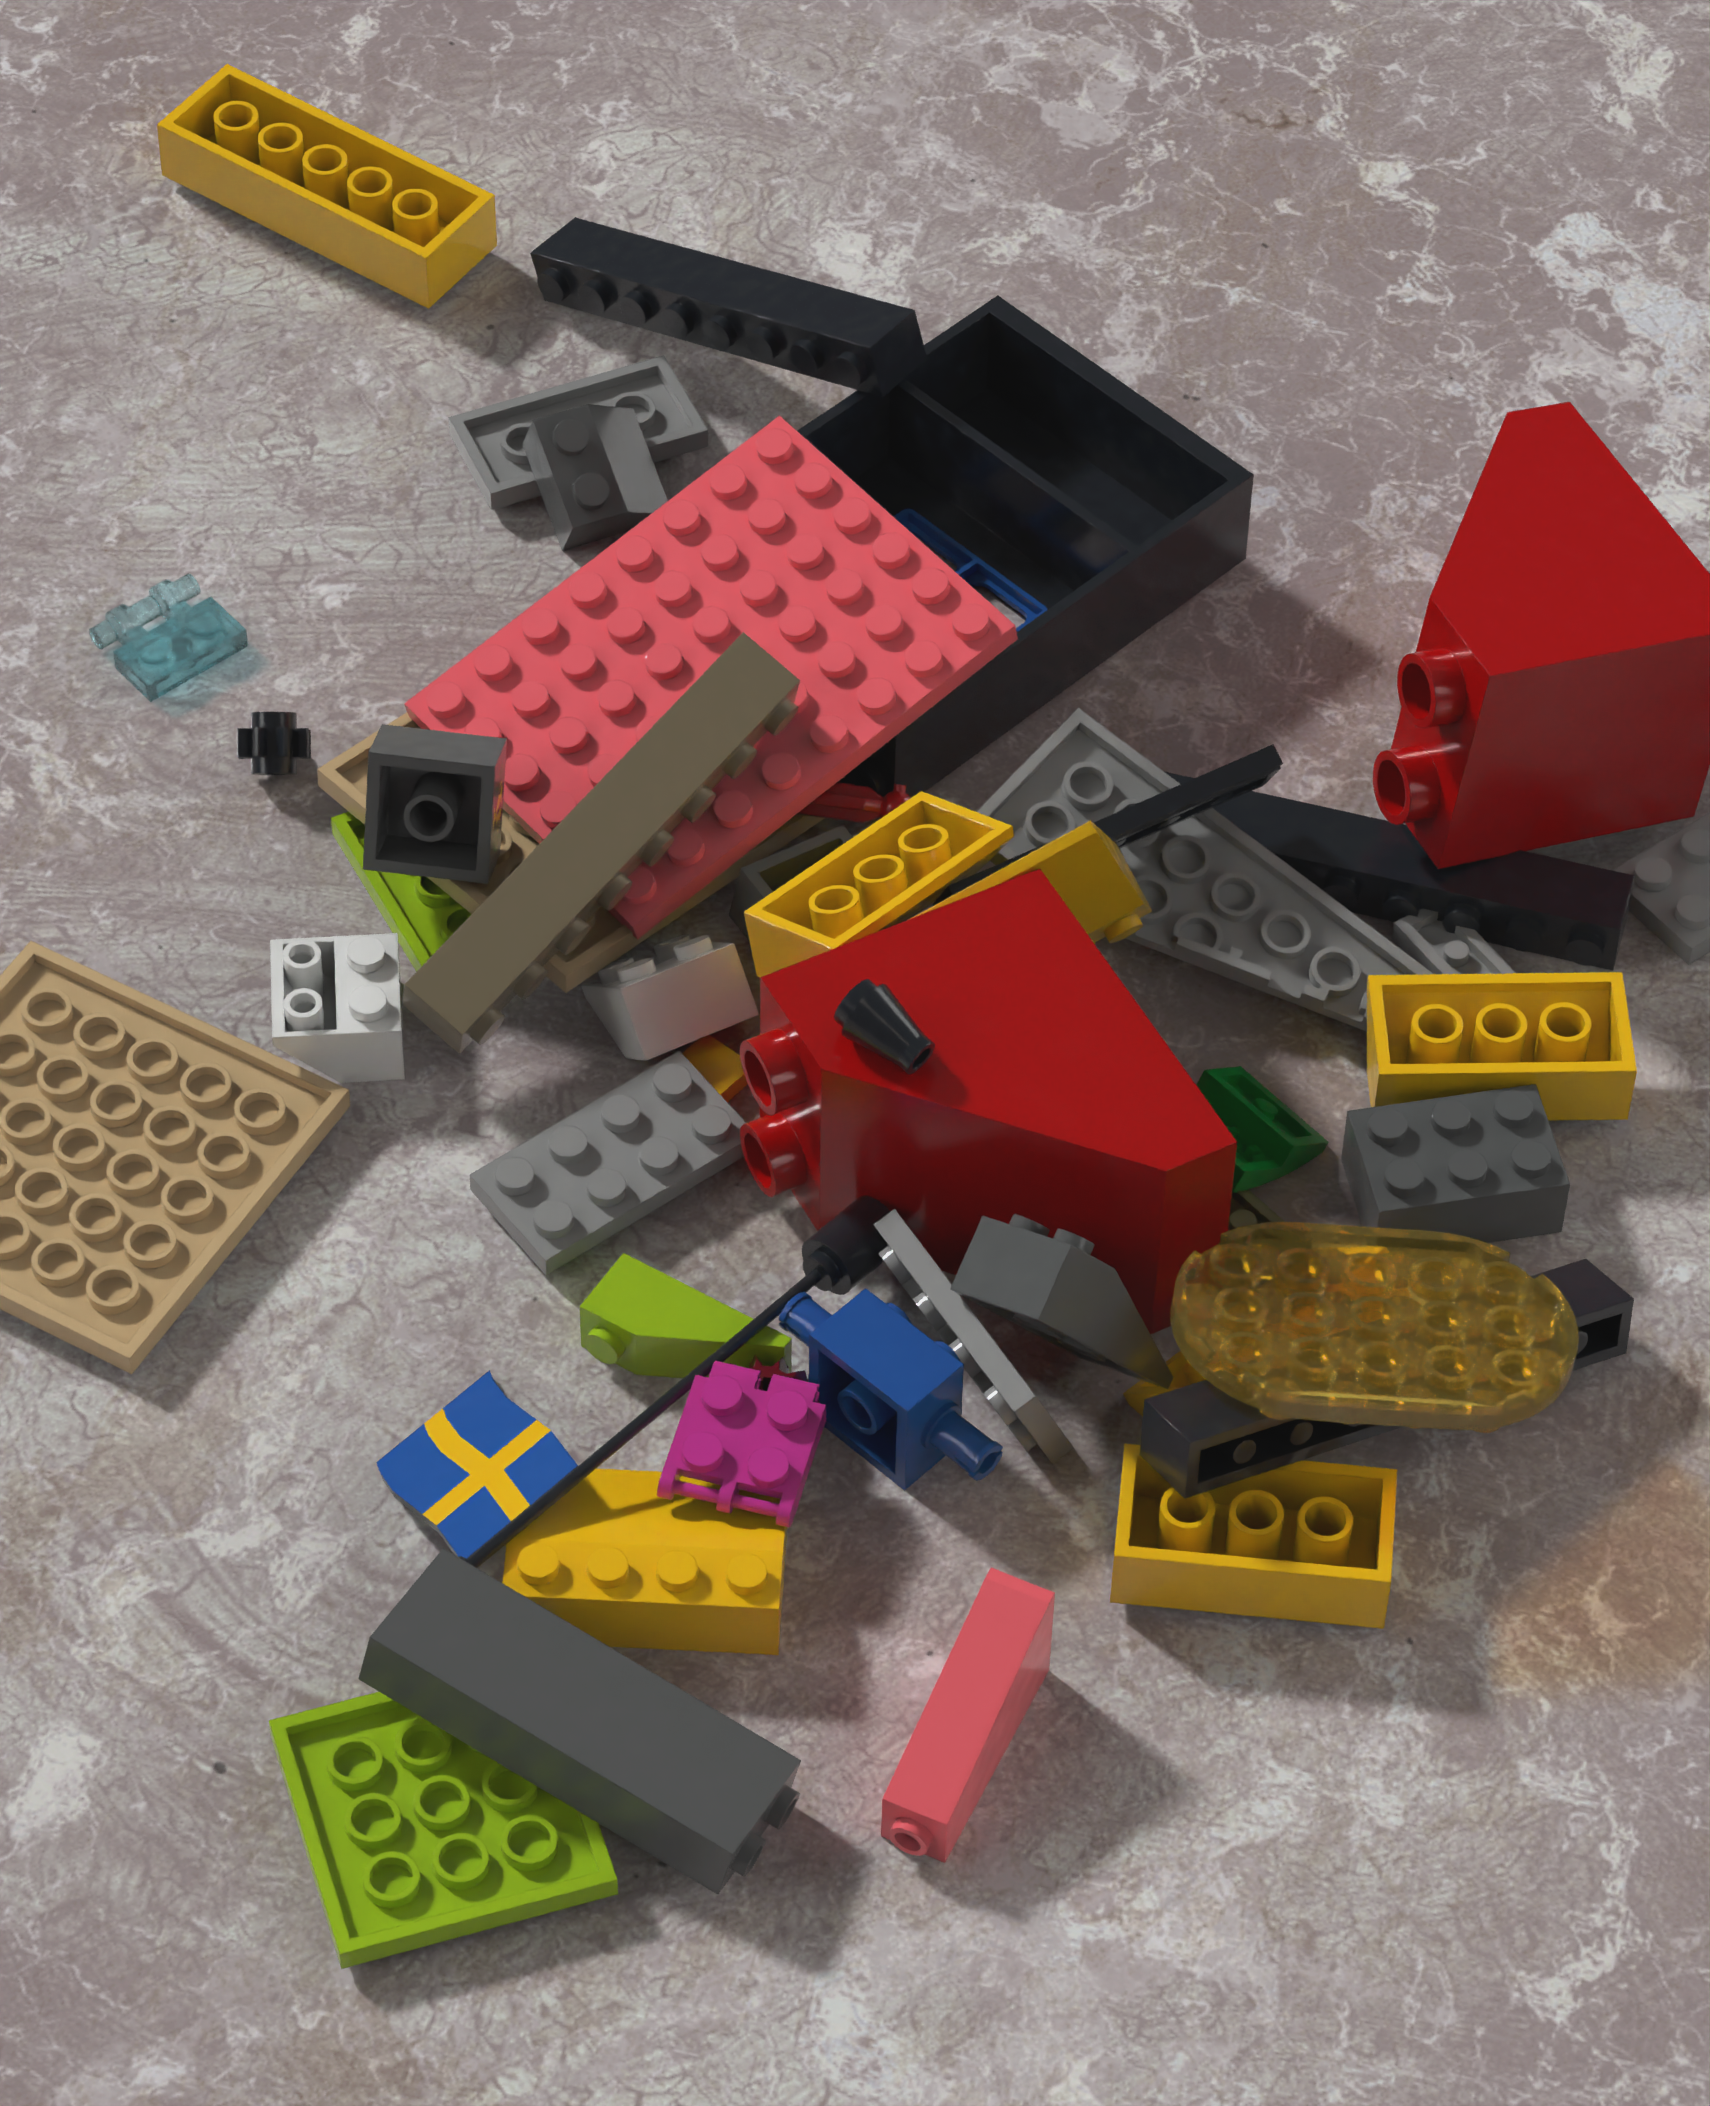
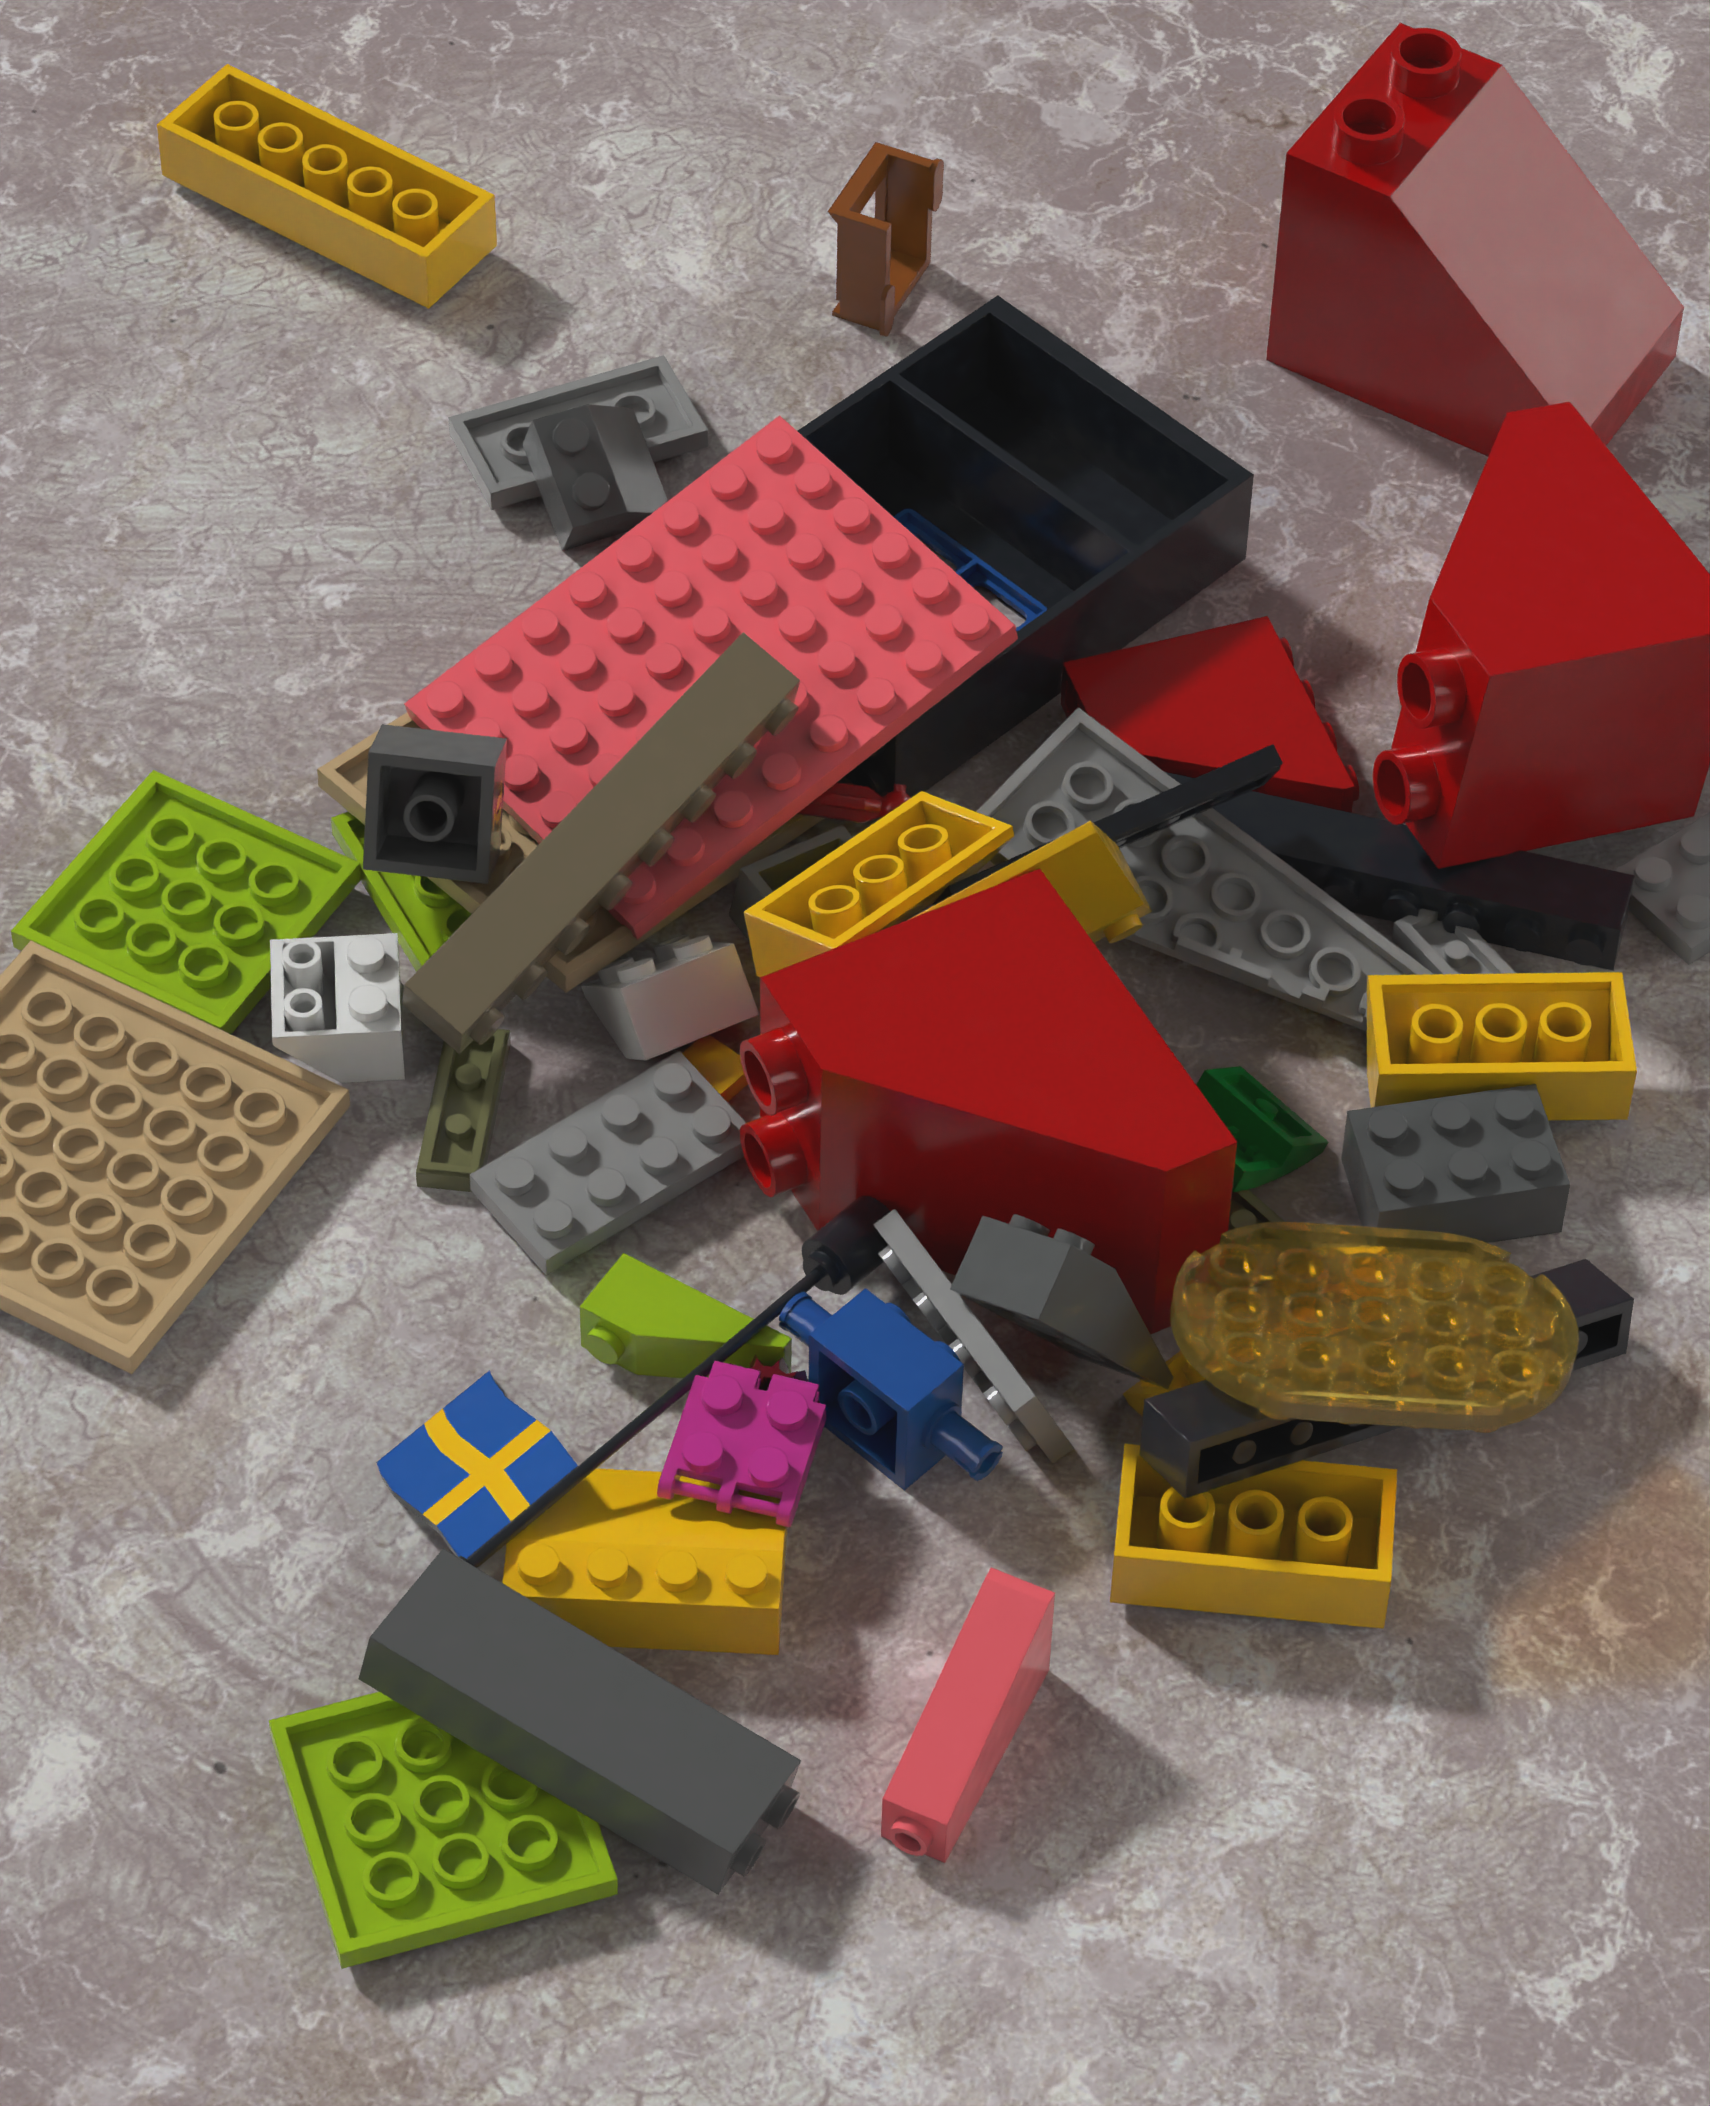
(175, 650): clear light blue plate -> none
(187, 900): none -> lime plate
(273, 743): black gear -> none
(462, 1113): none -> olive tile
(730, 306): black brick -> none
(882, 1025): black cone -> none
(889, 253): none -> dark orange piece
(1212, 701): none -> red slope
(1459, 255): none -> red slope

